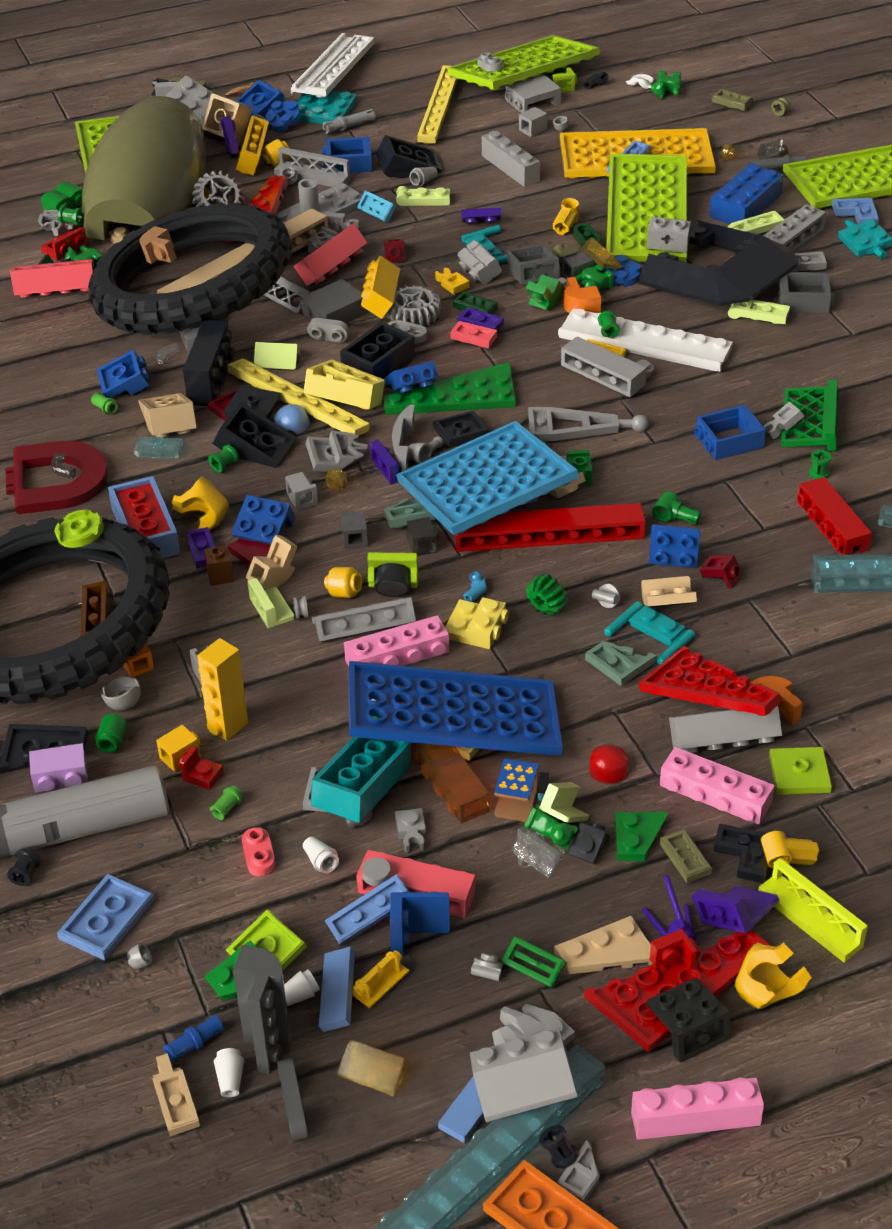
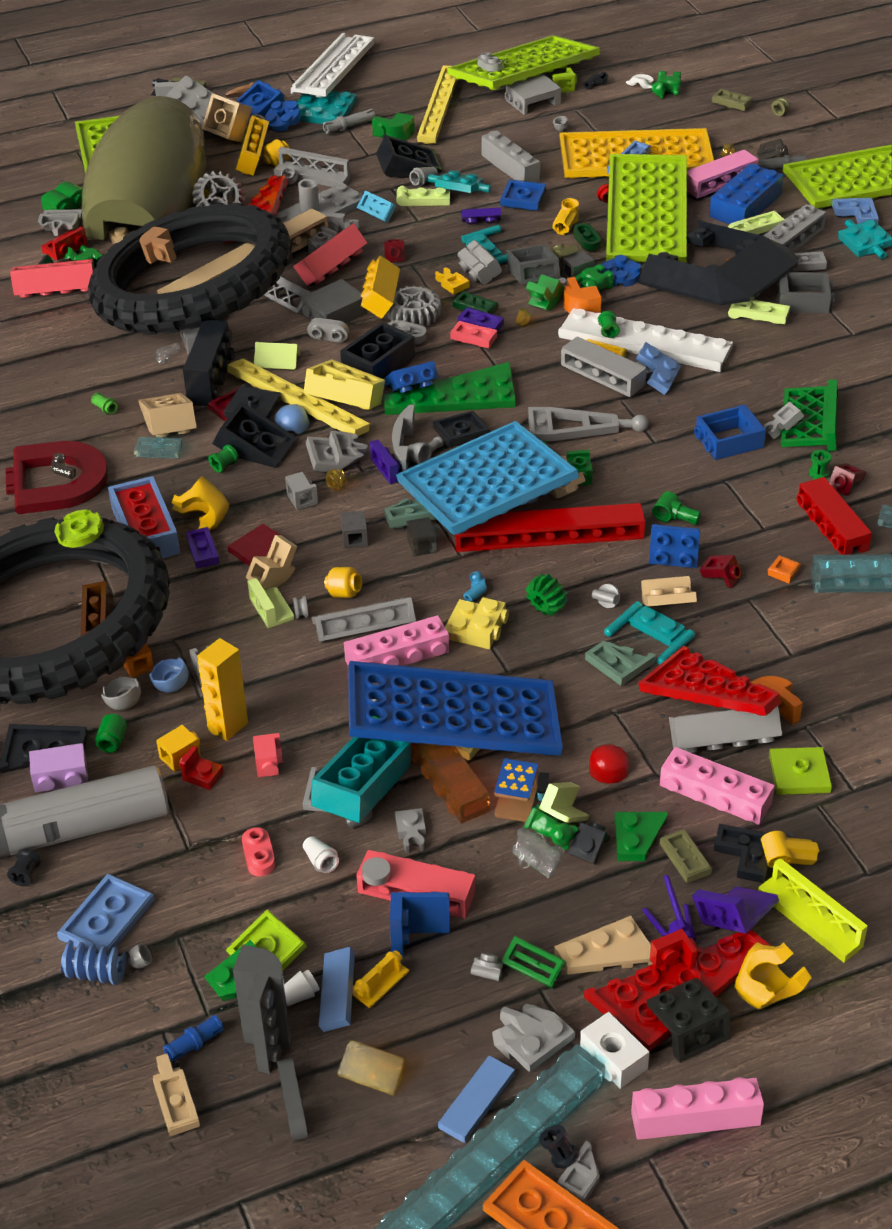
(64, 212): green bush -> none
(93, 965): none -> medium blue piece
(123, 374): blue plate -> none
(169, 675): none -> medium blue hair
(219, 565): reddish brown brick -> none
(229, 1071): white cone -> none
(230, 798): bright green pin -> none
(231, 141): dark purple plate -> none
(262, 519): blue bracket -> none
(267, 754): none -> coral brick
(354, 149): blue window -> none
(364, 911): medium blue tile -> none
(392, 573): piece -> none
(400, 126): none -> green brick
(456, 181): none -> teal plate
(523, 194): none -> blue plate
(523, 317): none -> clear yellow plate
(523, 1074): light grey slope -> none
(533, 121): light grey brick -> none
(600, 254): clear yellow slope -> none
(602, 193): none -> red plate
(610, 1035): none -> white brick
(663, 367): none -> medium blue plate
(668, 234): light grey brick -> none
(715, 174): none -> bright pink brick
(784, 569): none -> orange tile
(845, 476): none -> dark red bracket

